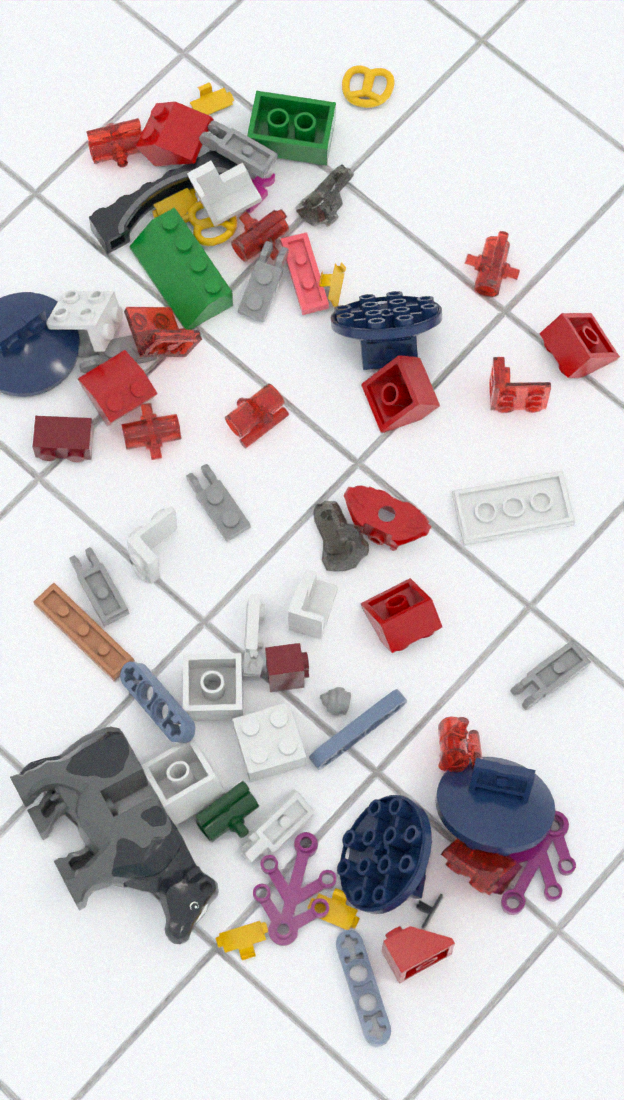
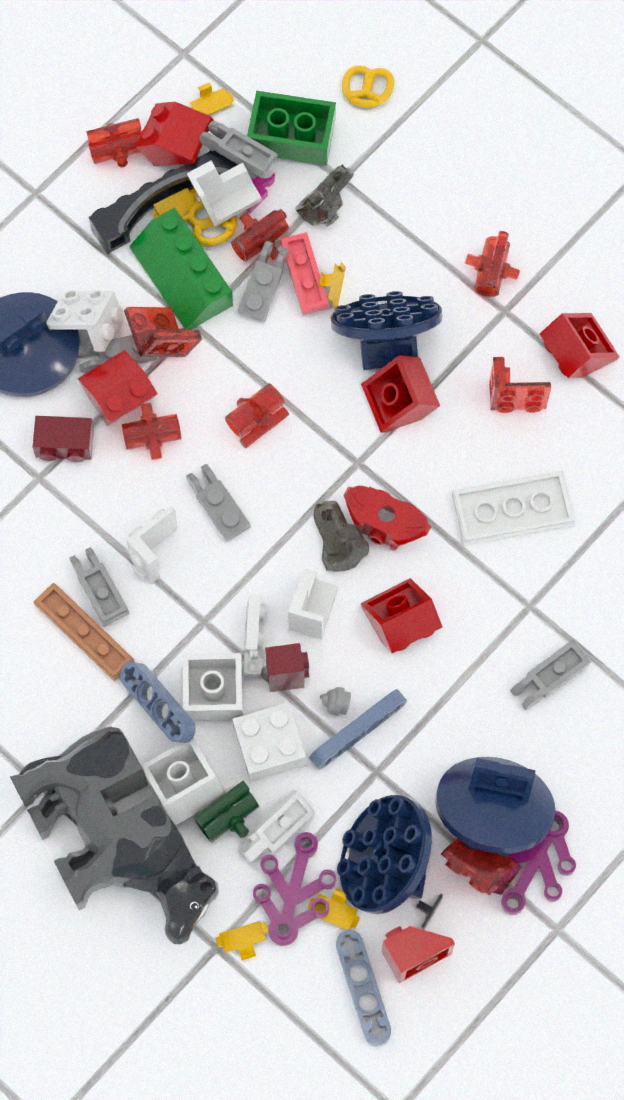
(454, 745): clear red pin -> none

